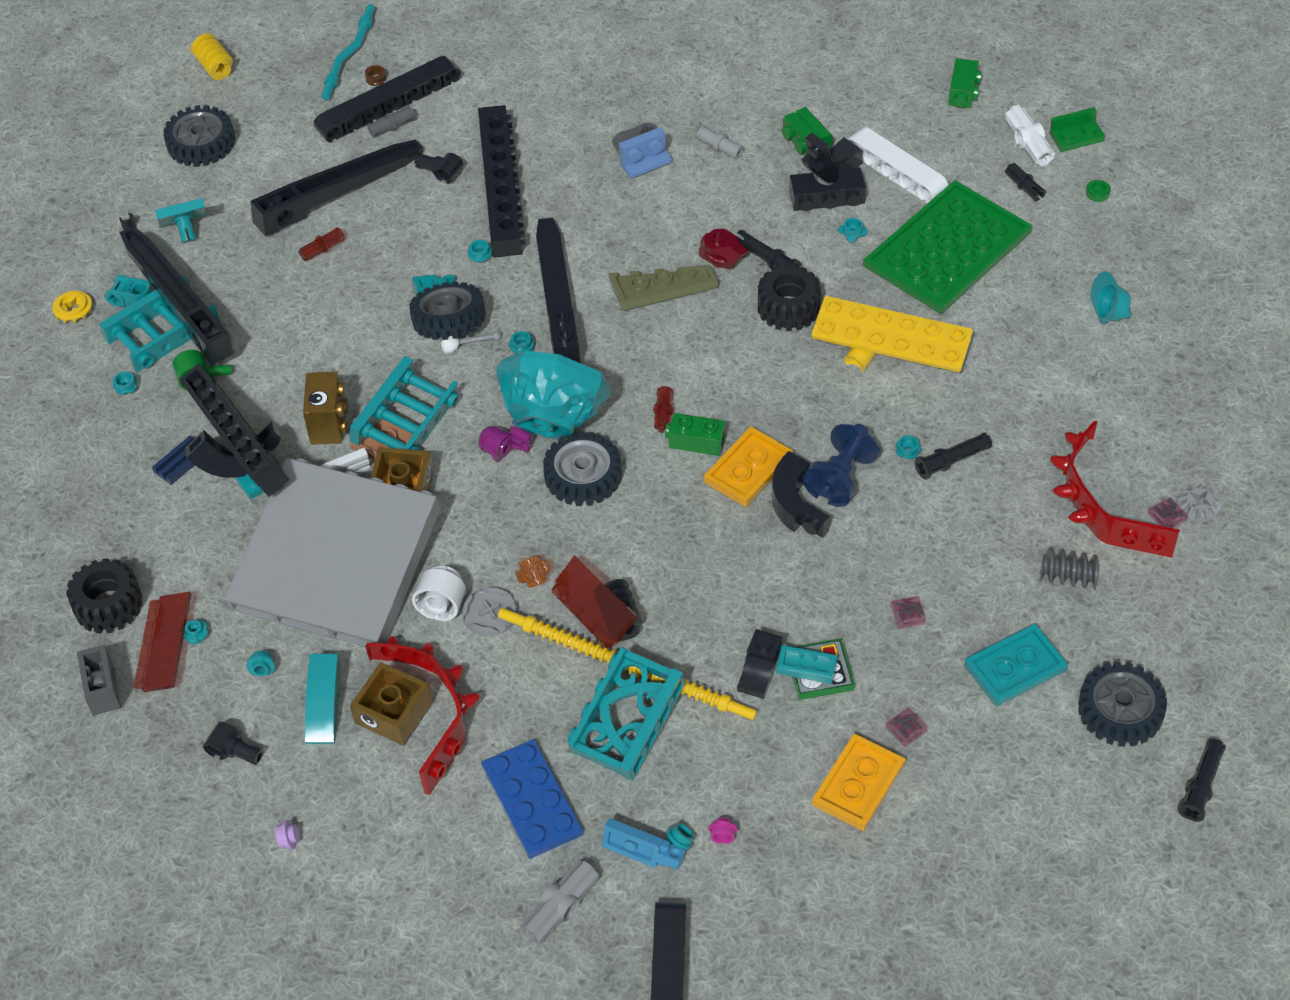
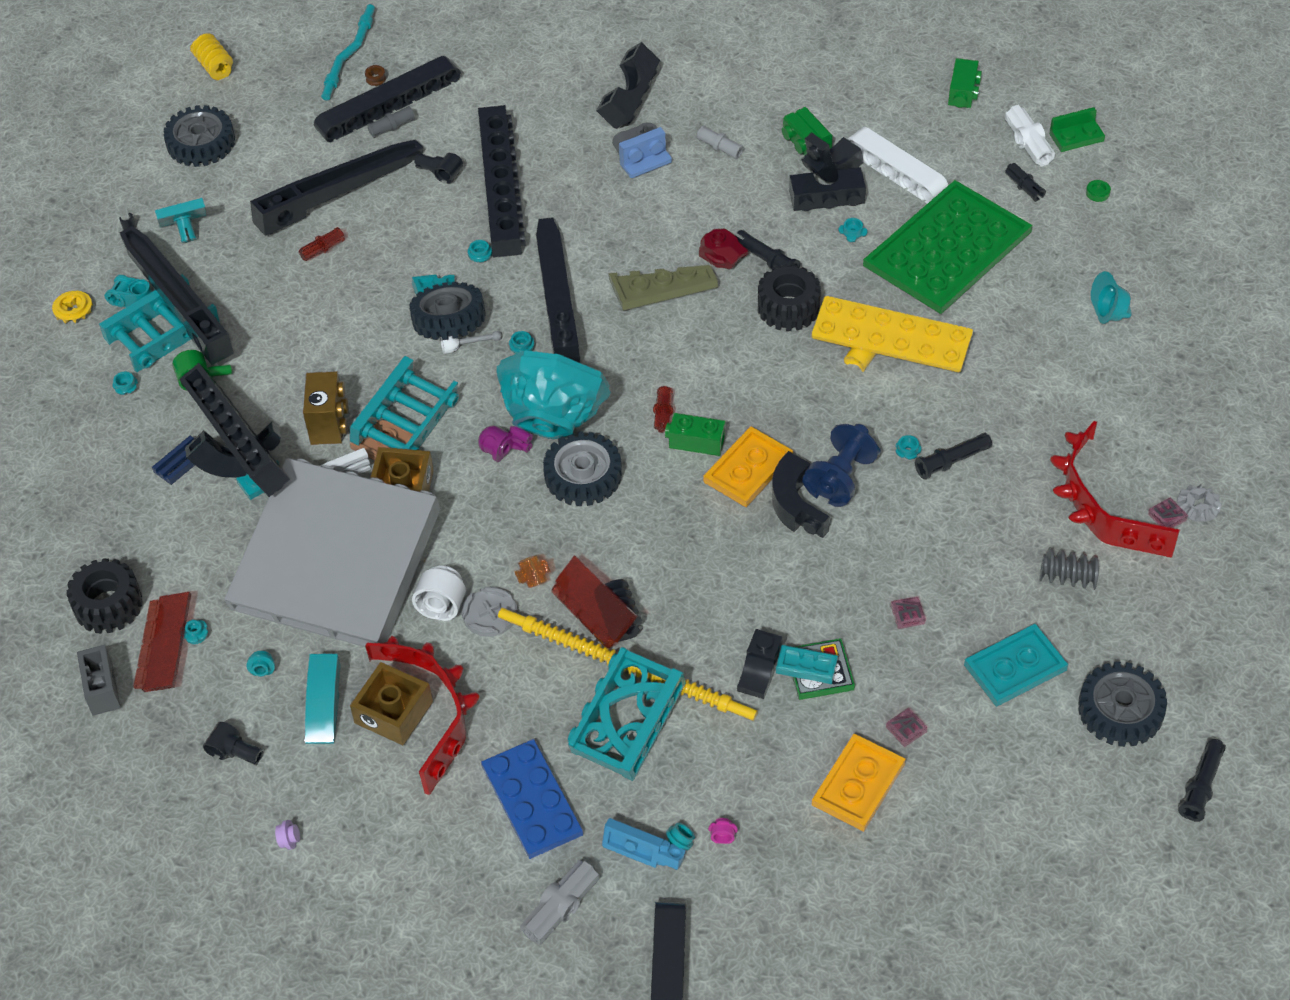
(620, 104): none -> black arch

